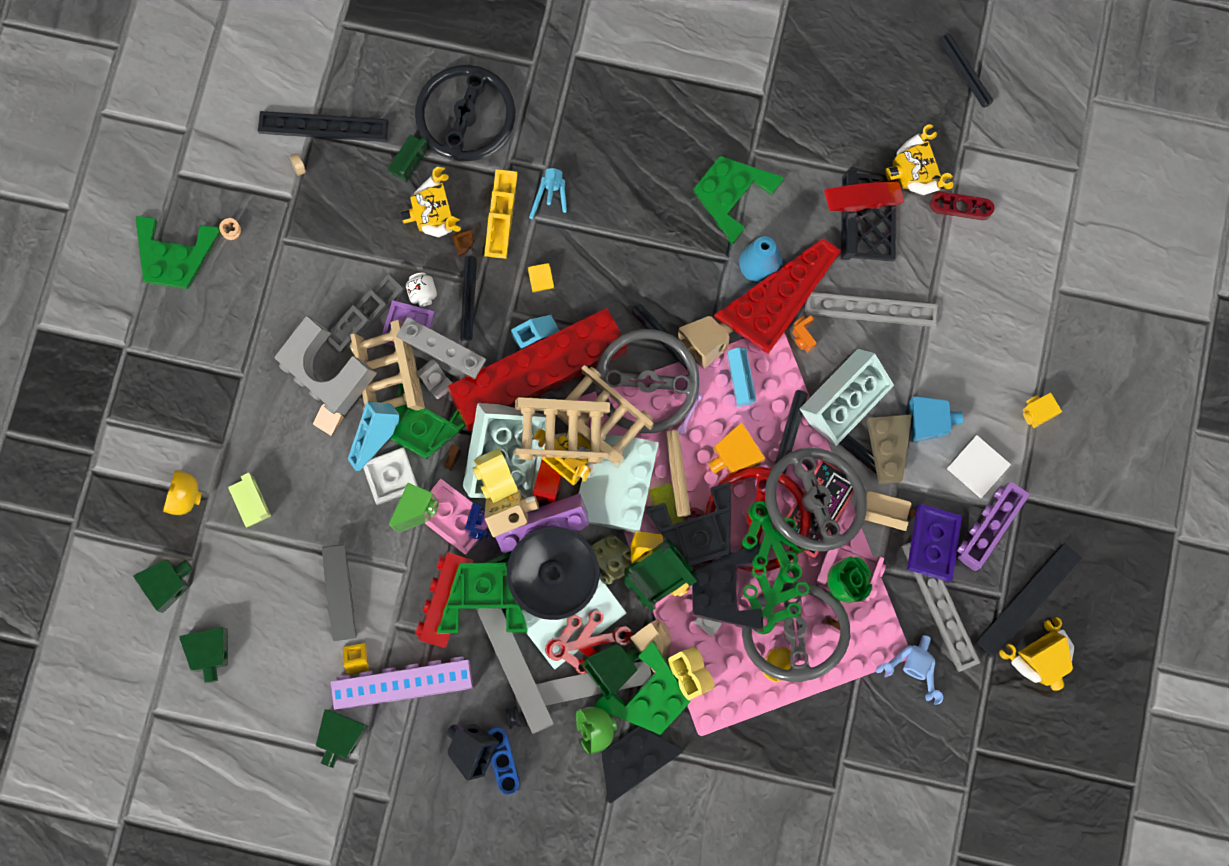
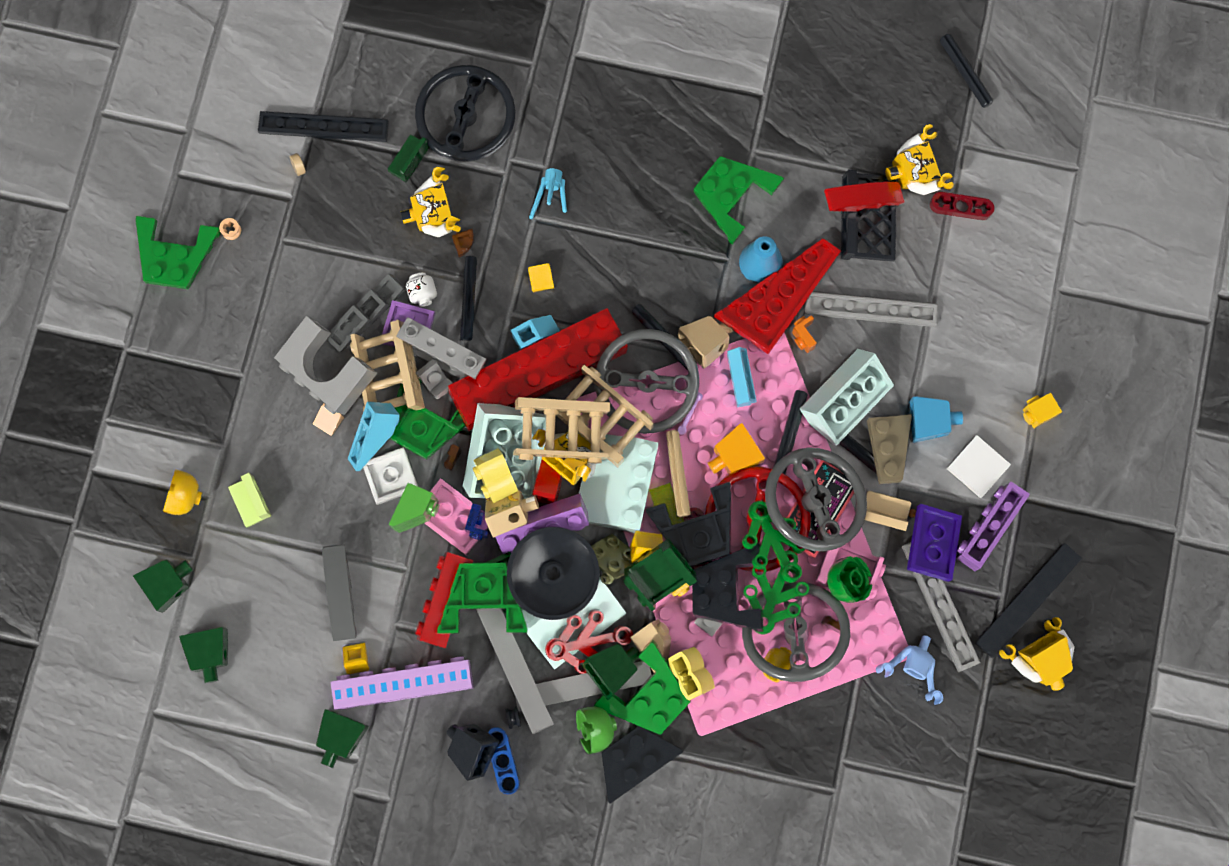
(501, 214): yellow slope -> none

